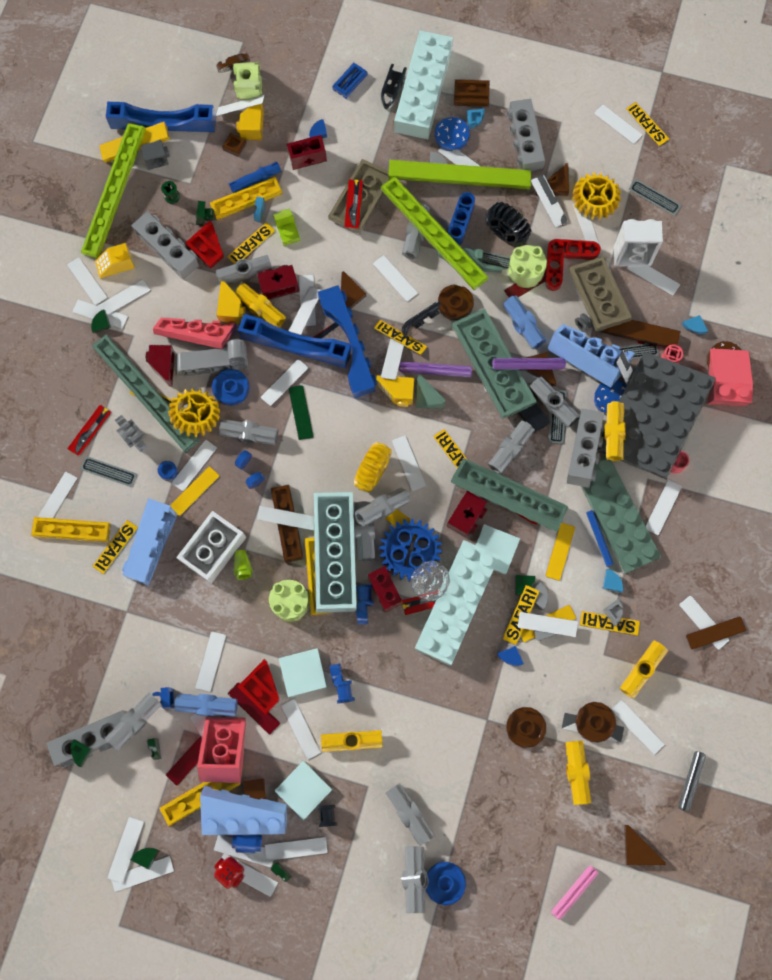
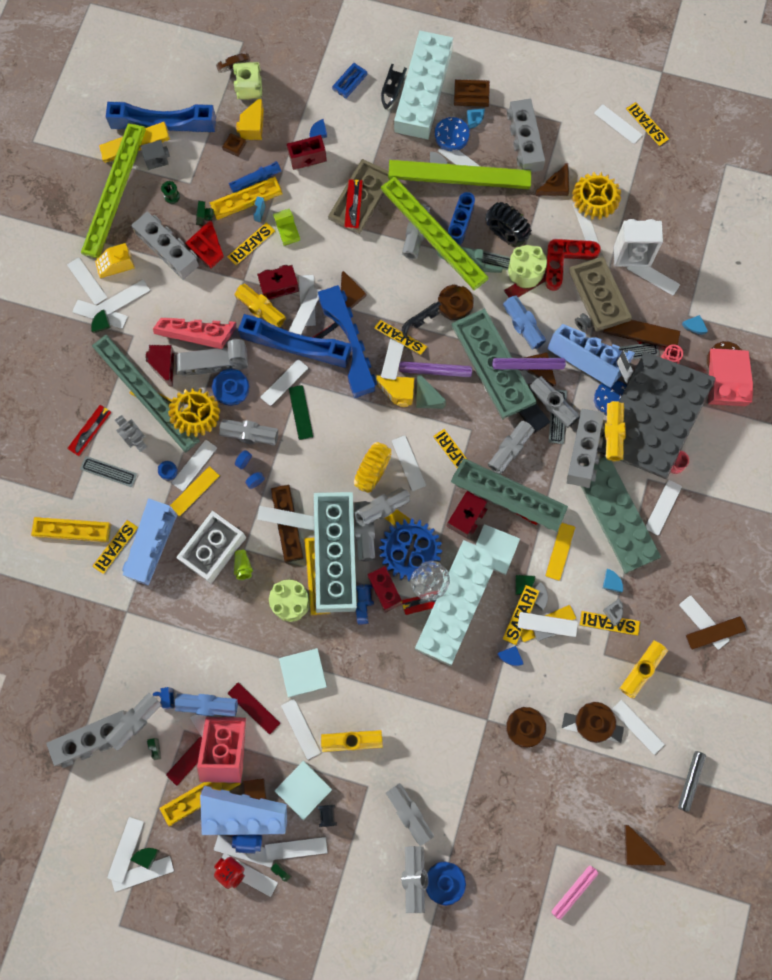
(58, 496): white sticker -> none
(80, 752): dark green tile -> none
(210, 661): white sticker -> none
(229, 305): yellow slope -> none
(232, 273): light grey piece -> none
(240, 105): white sticker -> none
(261, 688): red wing -> none
(343, 687): blue connector -> none
(395, 278): white sticker -> none
(549, 200): white sticker -> none
(578, 772): yellow piece -> none
(599, 538): blue bar -> none
(655, 197): sticker -> none

